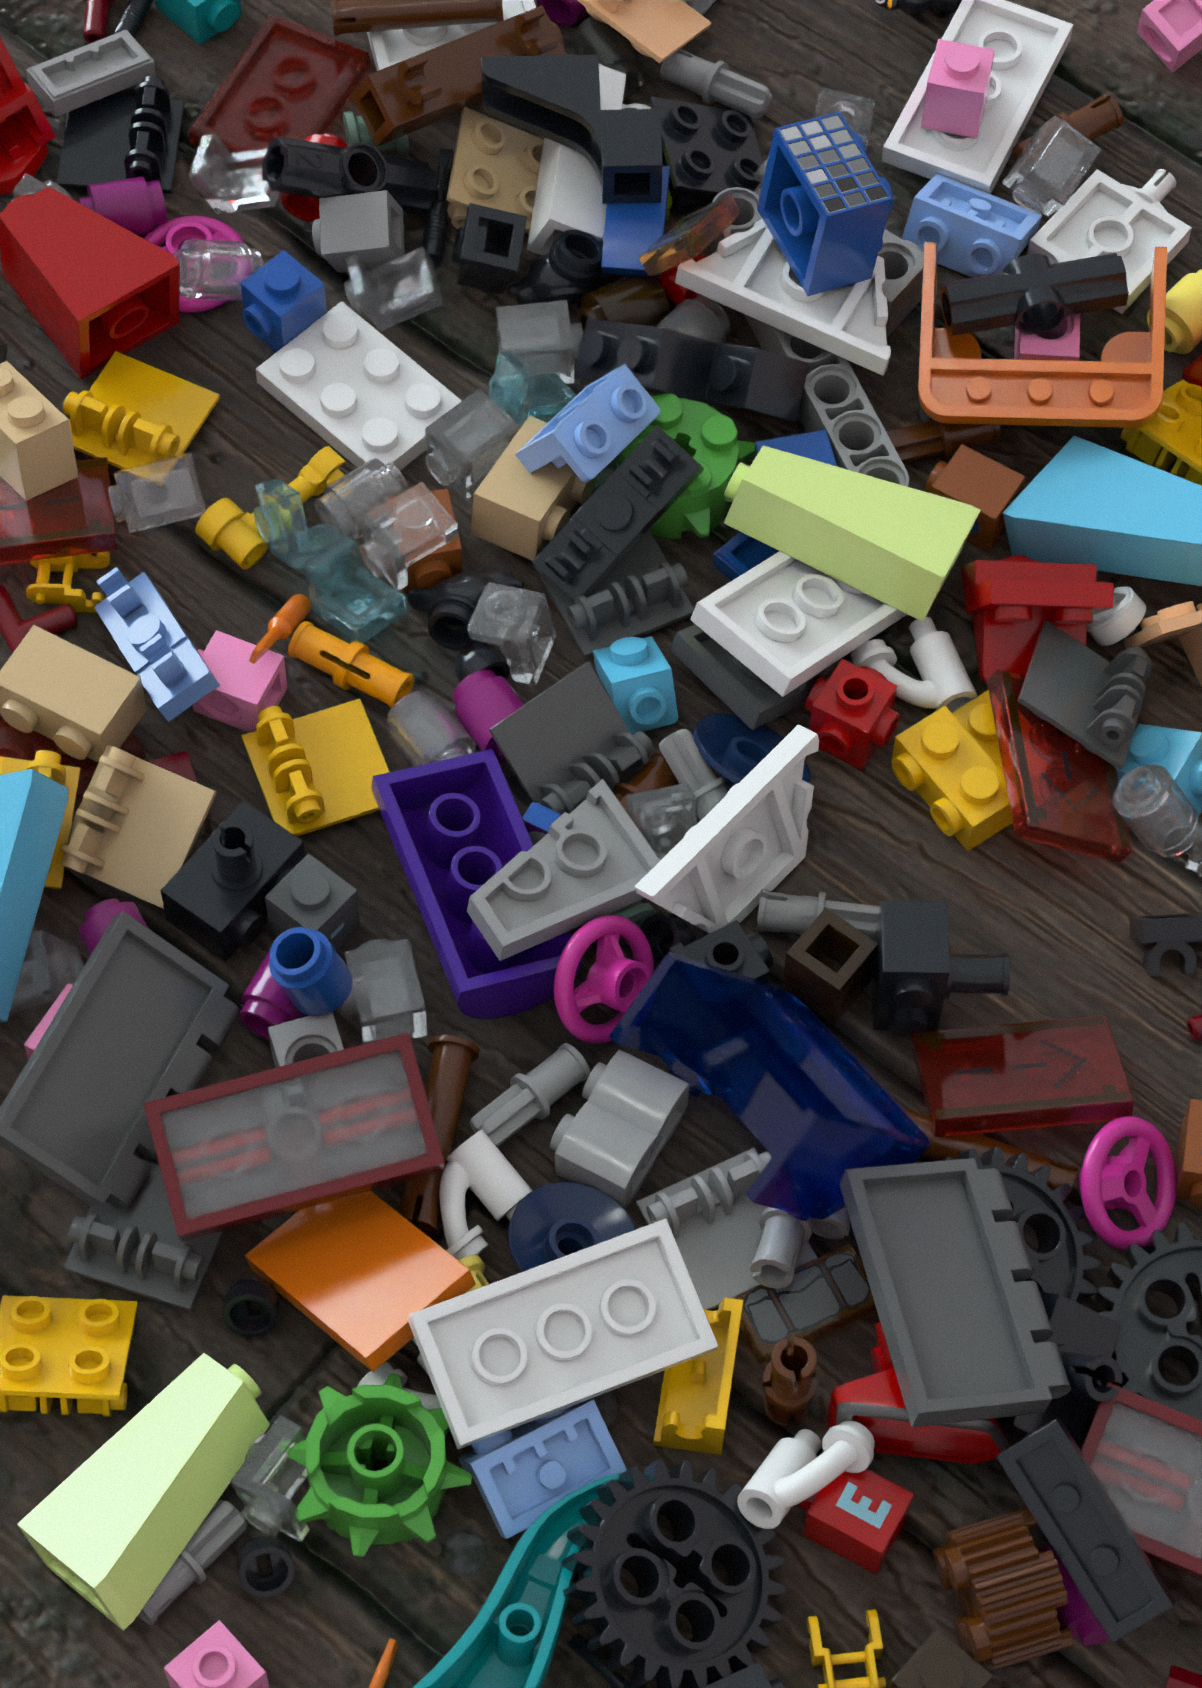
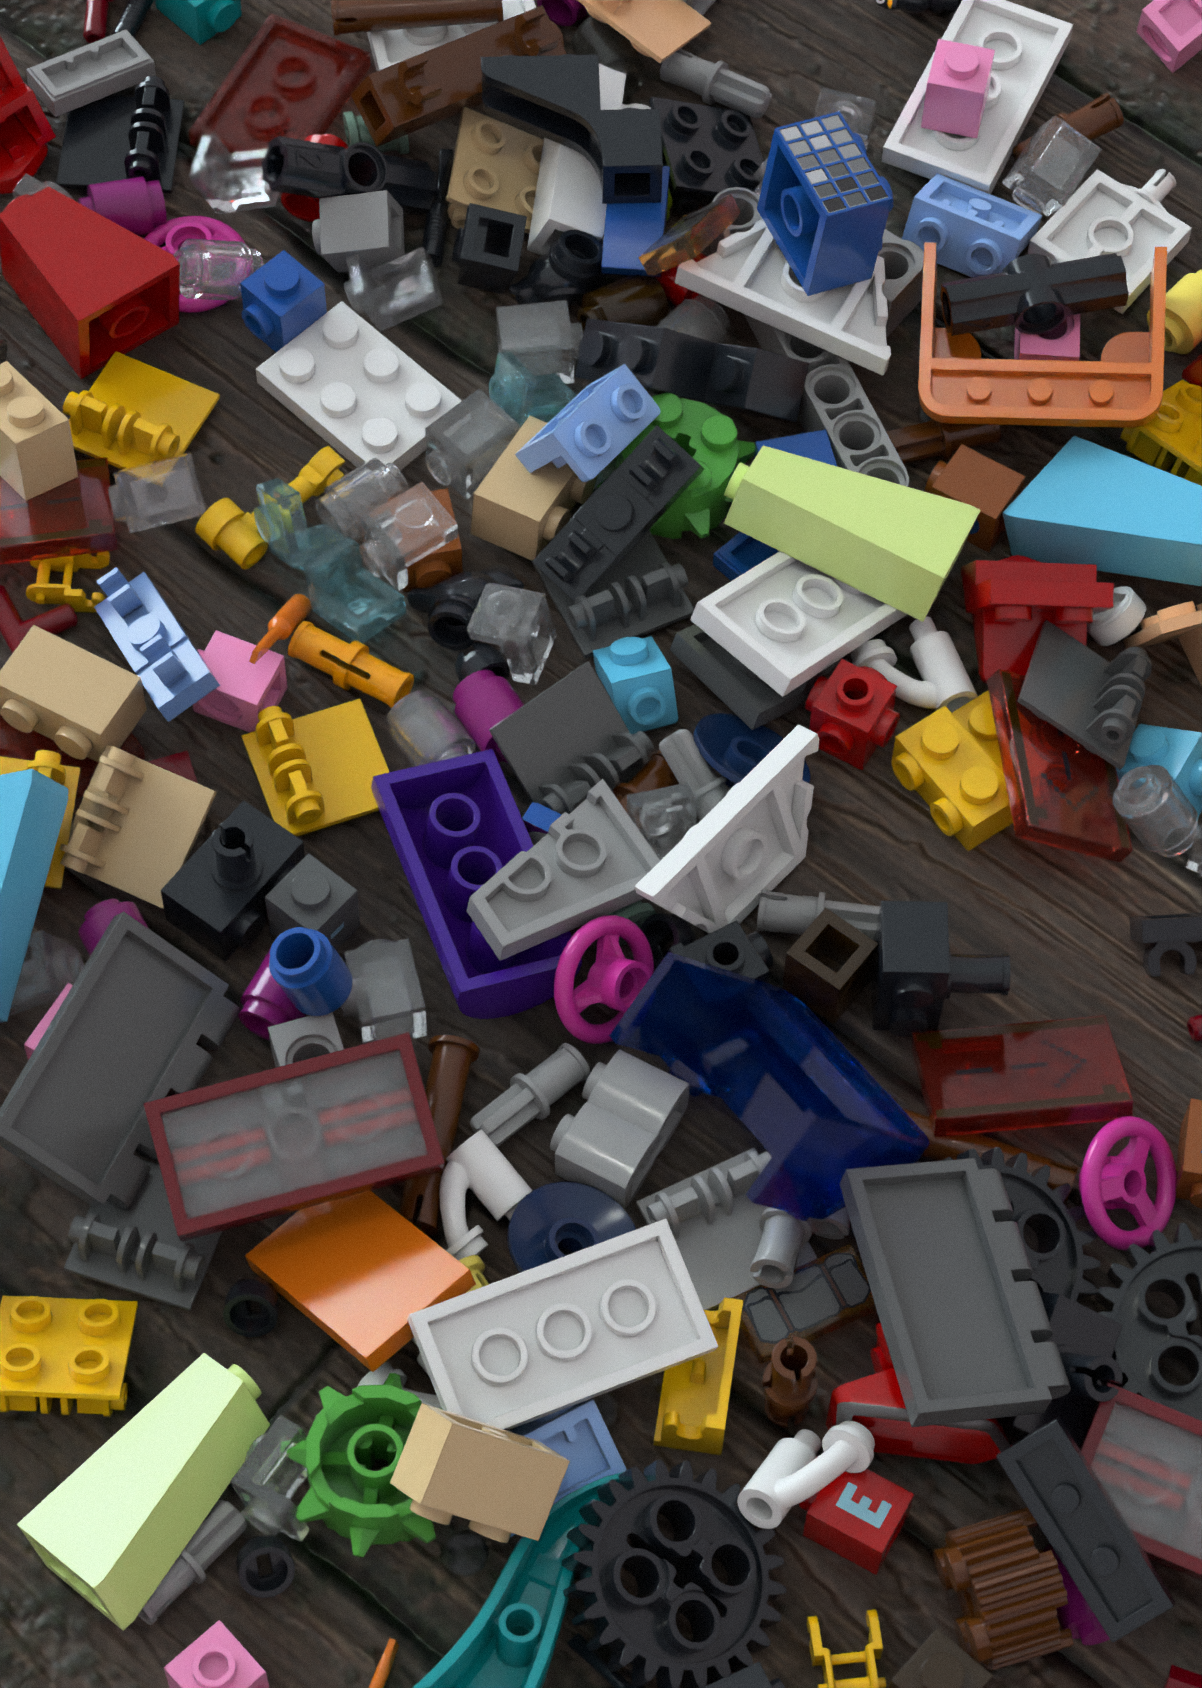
(478, 1474): none -> tan brick

